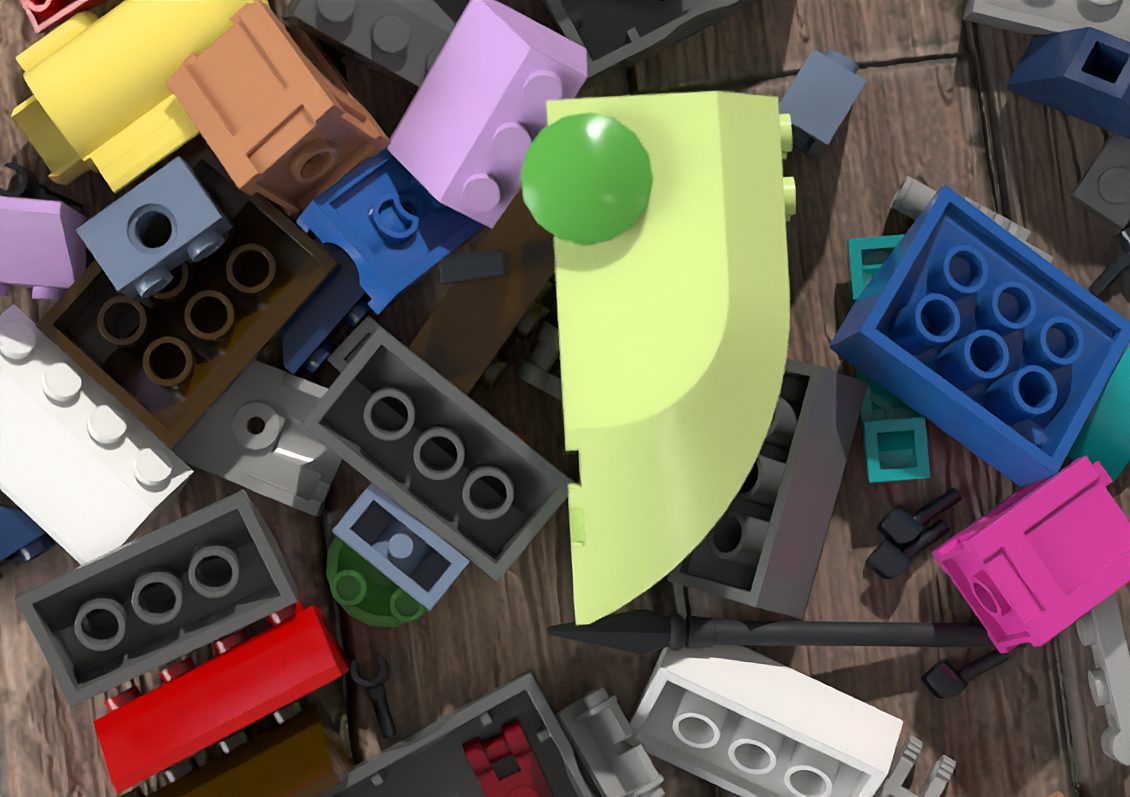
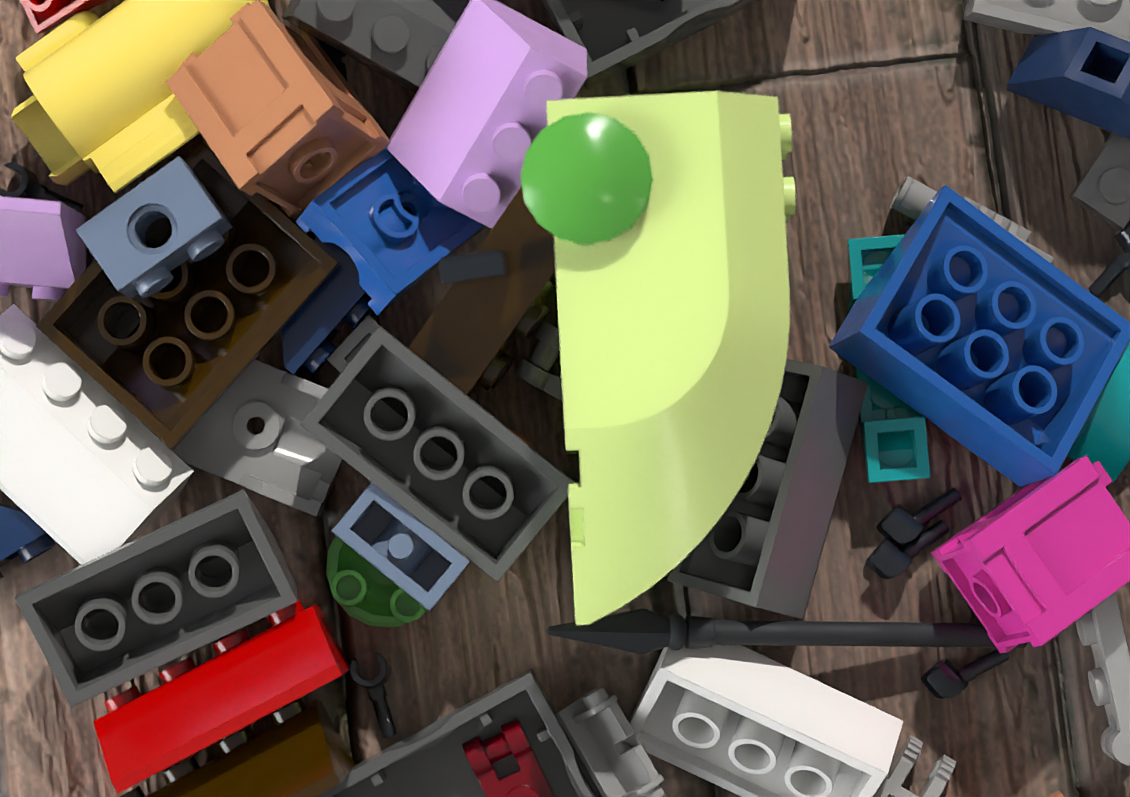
(820, 99): sand blue brick -> none

